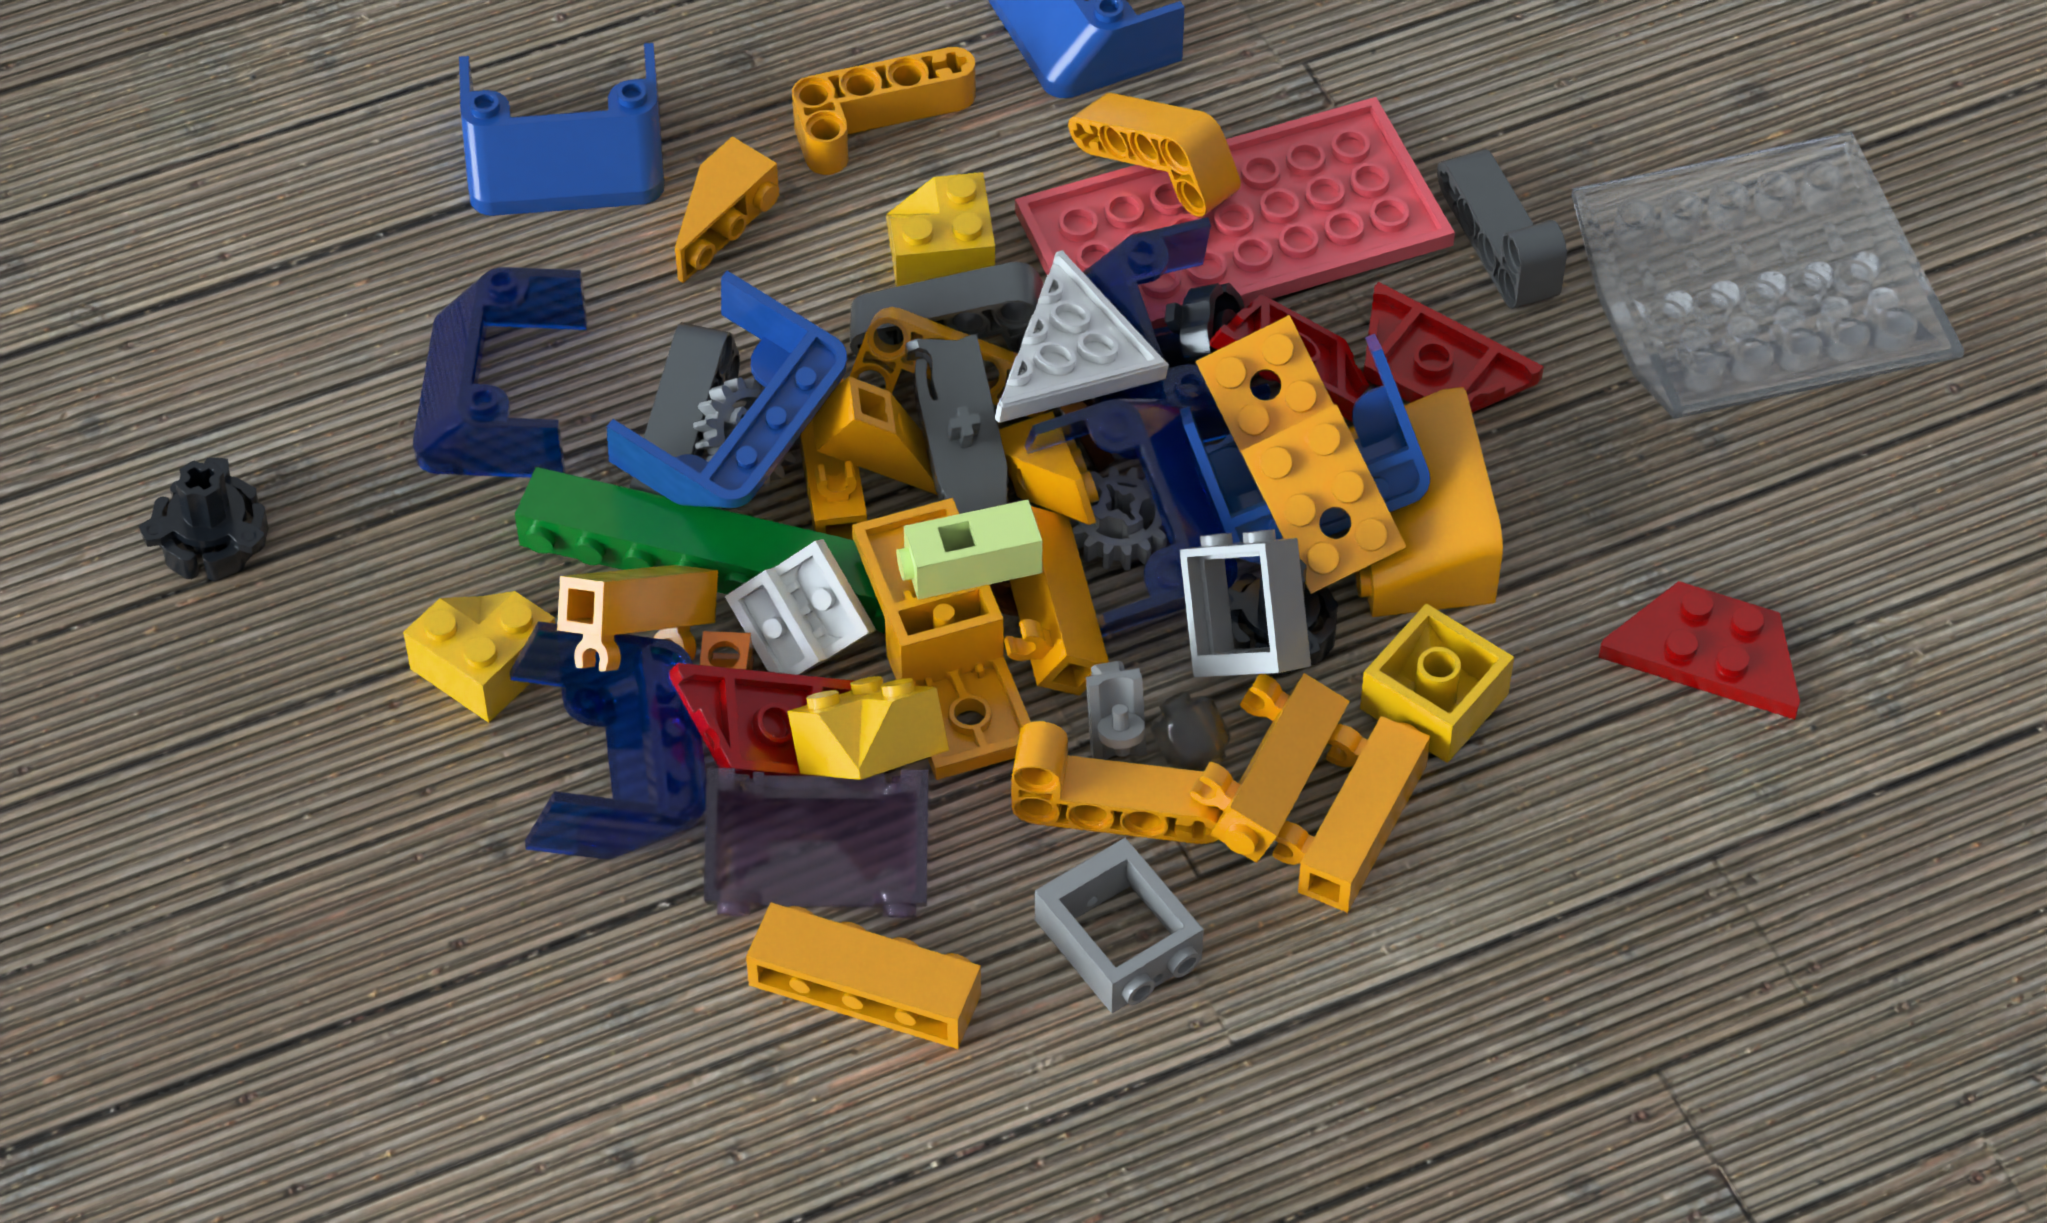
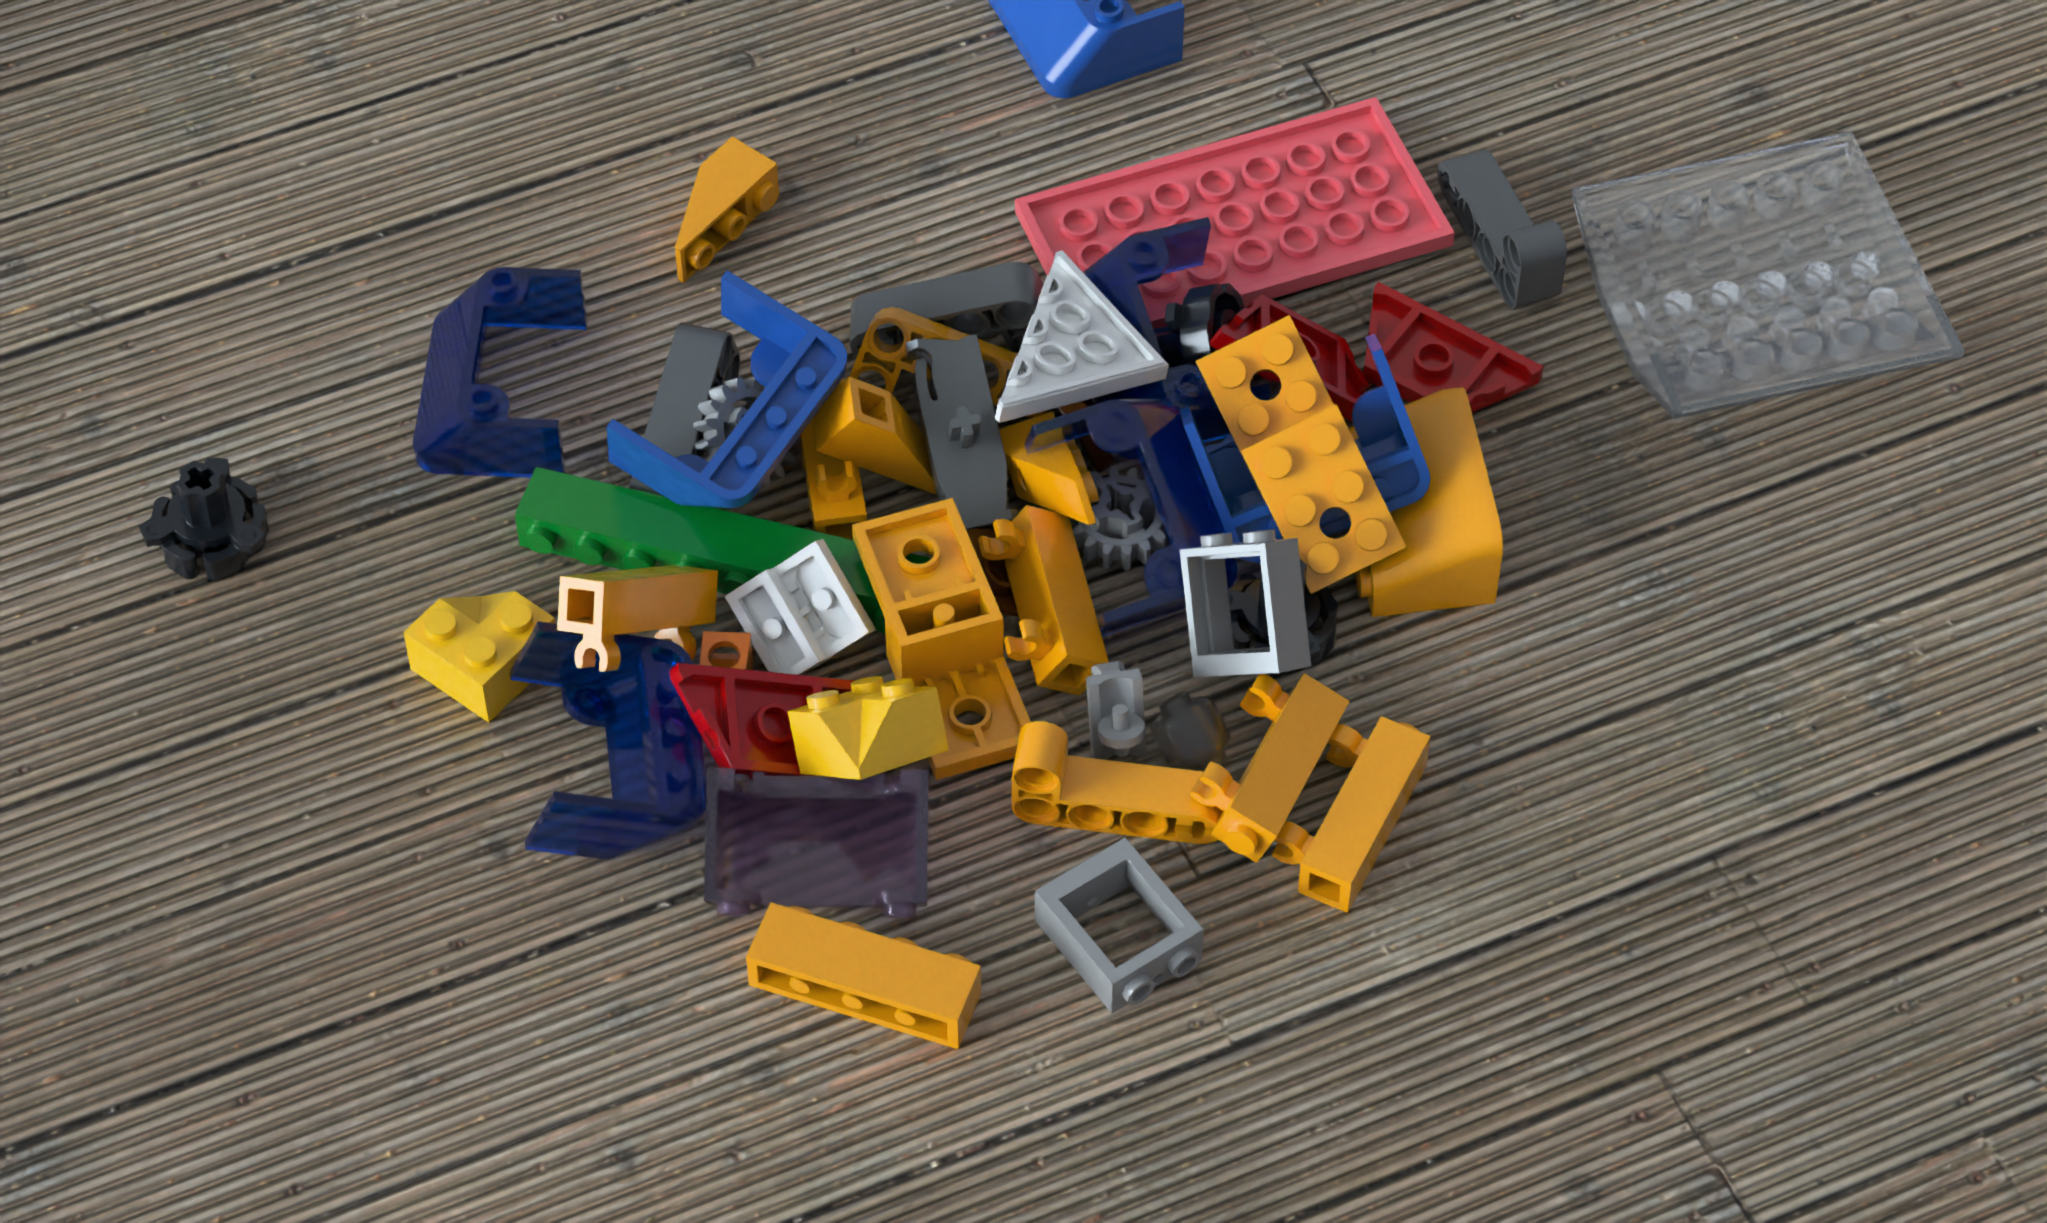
(563, 157): blue windscreen -> none
(875, 97): light orange beam -> none
(941, 229): yellow slope -> none
(971, 549): yellowish green brick -> none
(1165, 139): light orange beam -> none
(1437, 680): yellow slope -> none
(1710, 646): red wing -> none

